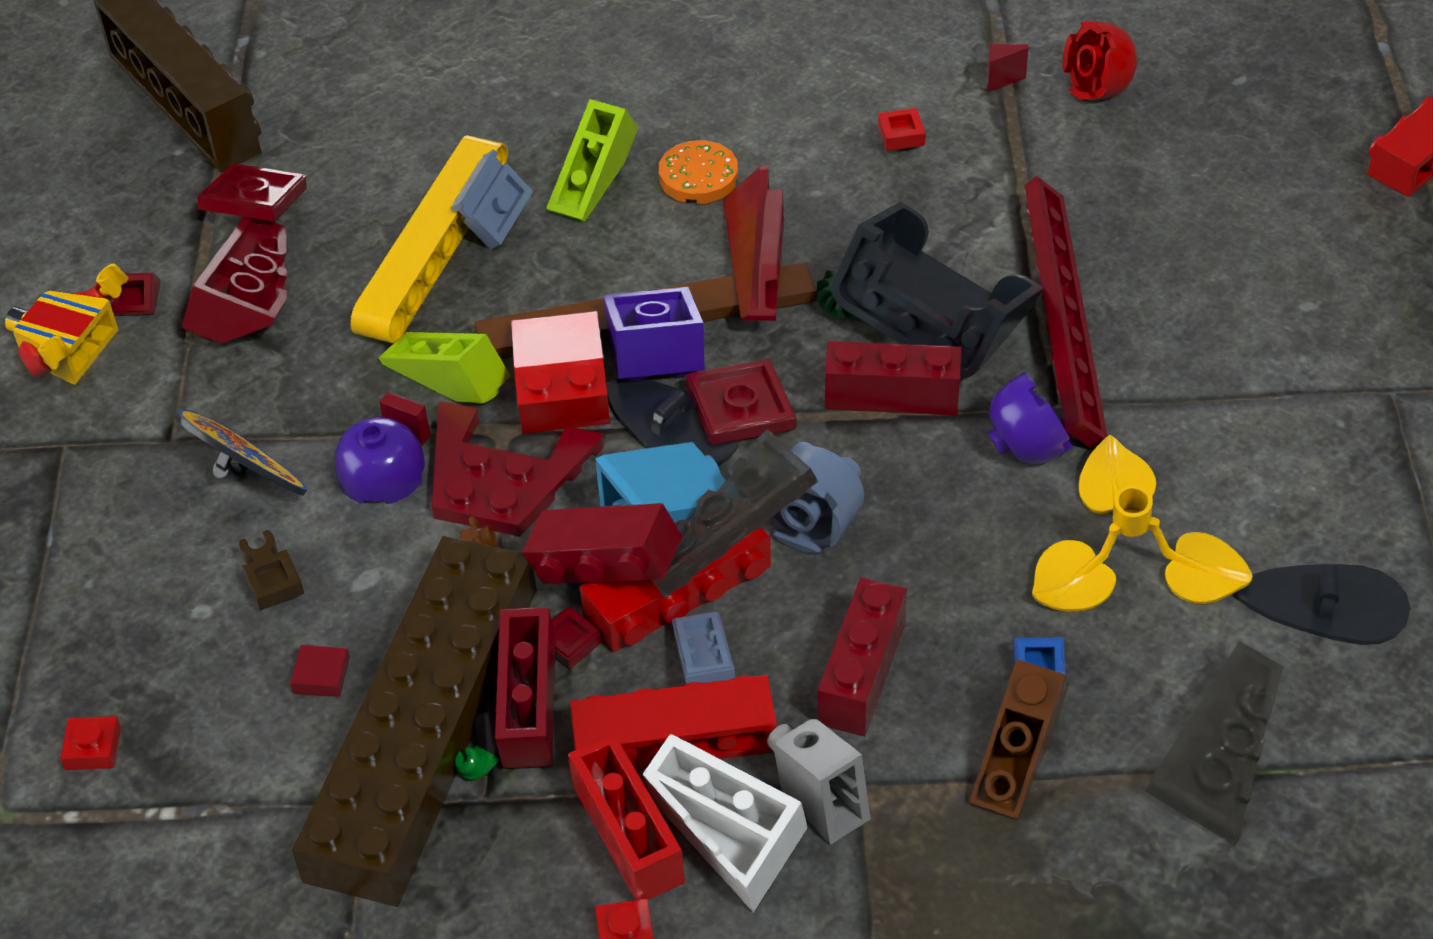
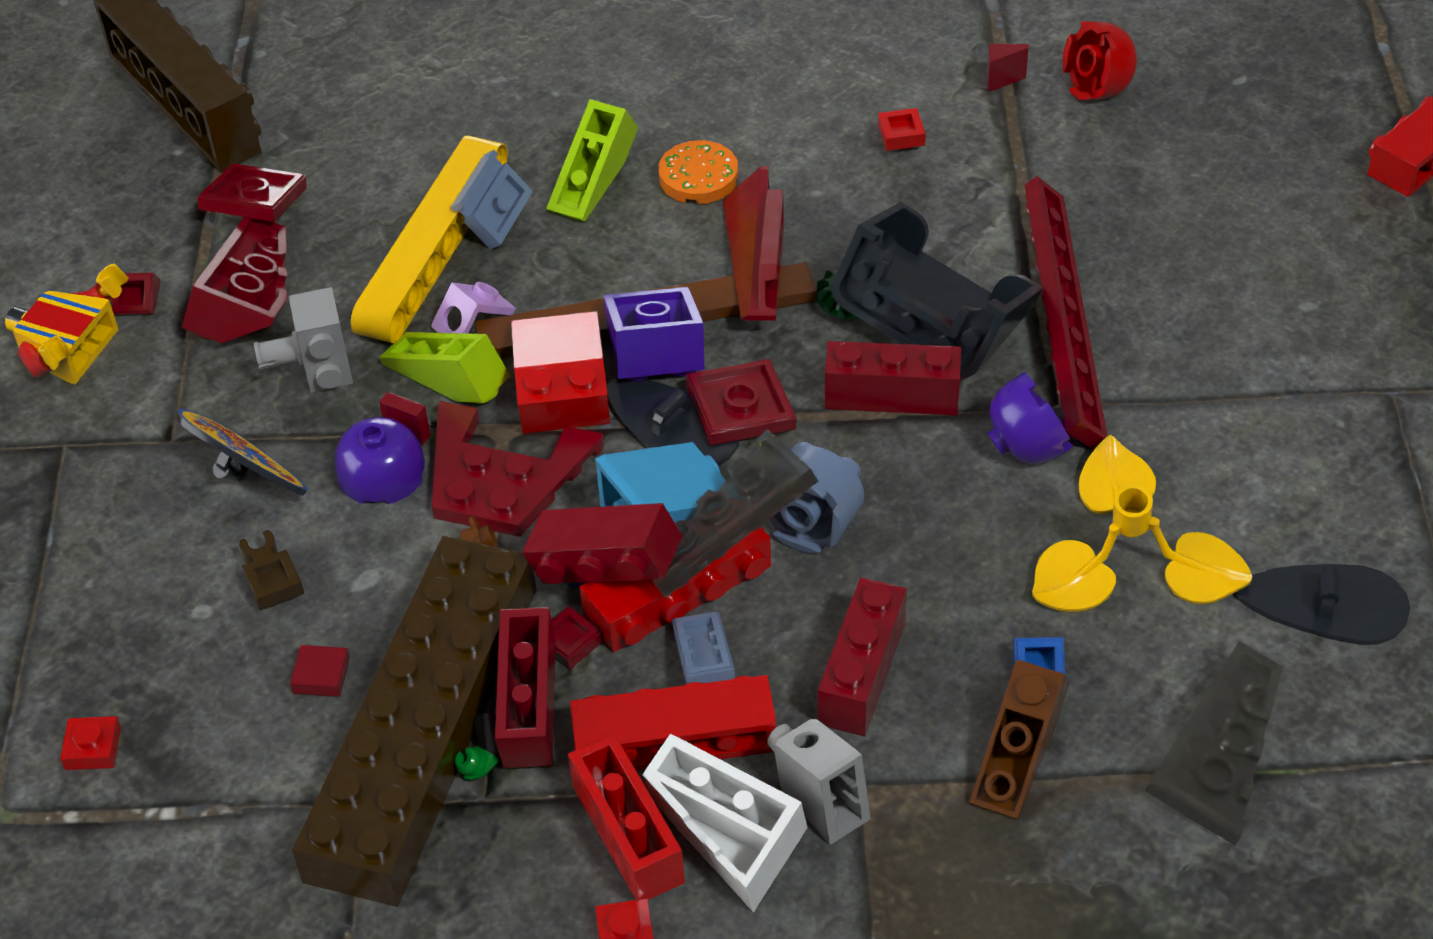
(314, 343): none -> light grey brick
(470, 301): none -> lavender bracket

